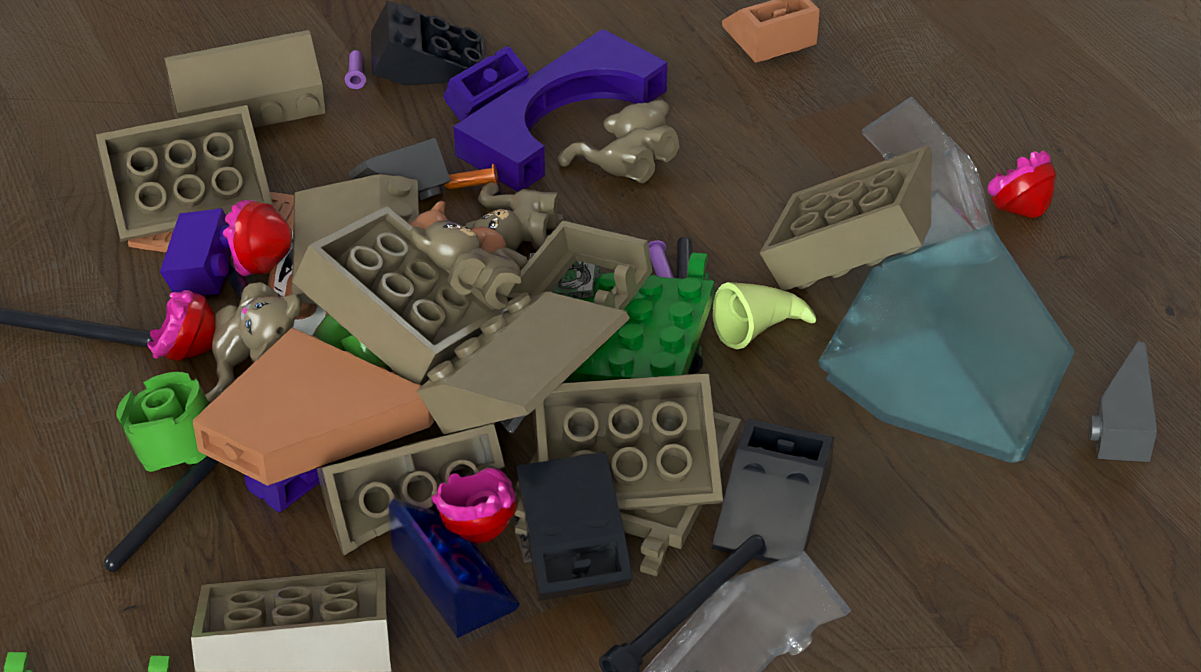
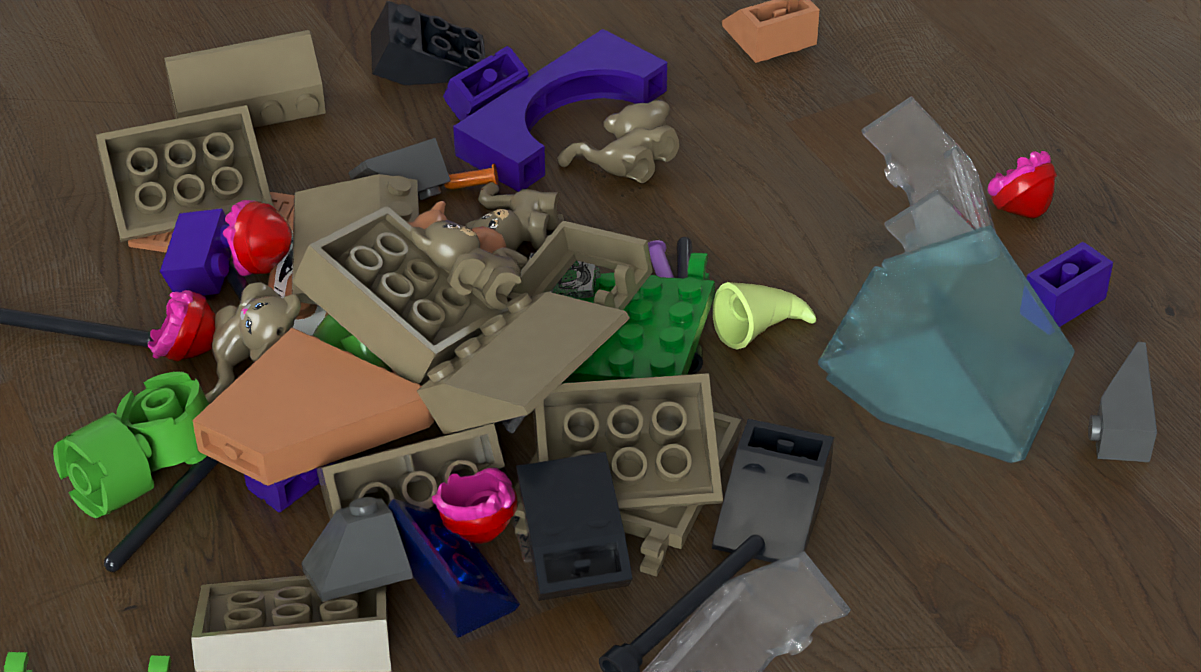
(104, 465): none -> bright green brick
(355, 77): medium lavender piece -> none
(357, 551): none -> dark grey slope
(852, 221): dark tan slope -> none
(1072, 282): none -> dark purple brick

